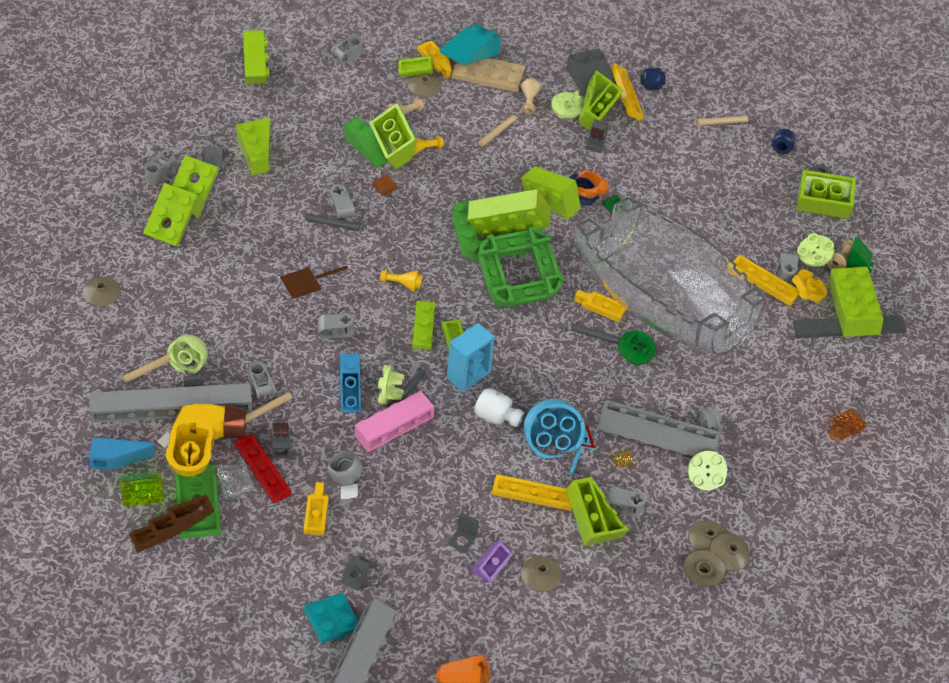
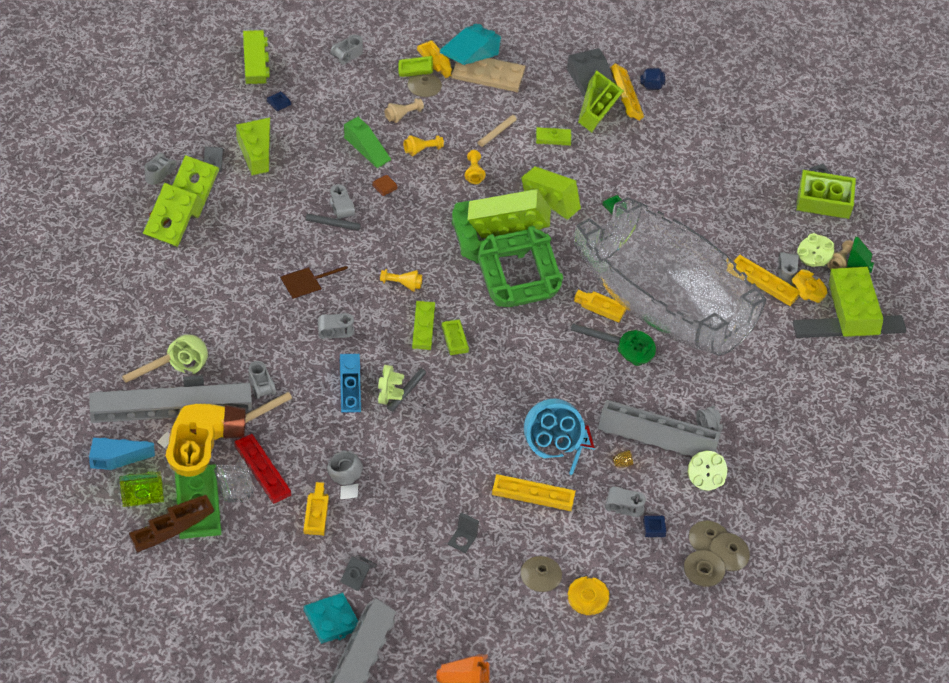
(101, 296): dark tan dish -> none
(279, 101): none -> dark blue tile
(280, 440): dark grey leg -> none
(394, 136): lime slope -> none
(394, 421): bright pink brick -> none
(470, 357): medium azure brick -> none
(474, 173): none -> yellow piece
(492, 561): medium lavender slope -> none
(497, 408): white piece -> none
(530, 89): tan piece -> none
(553, 136): none -> lime plate
(567, 104): yellowish green plate -> none
(583, 599): none -> yellow tile
(590, 186): orange piece -> none
(593, 513): lime wedge -> none
(597, 136): dark grey leg -> none
(654, 526): none -> dark blue plate
(722, 120): tan bar -> none
(783, 141): dark blue head -> none
(846, 425): clear orange piece -> none

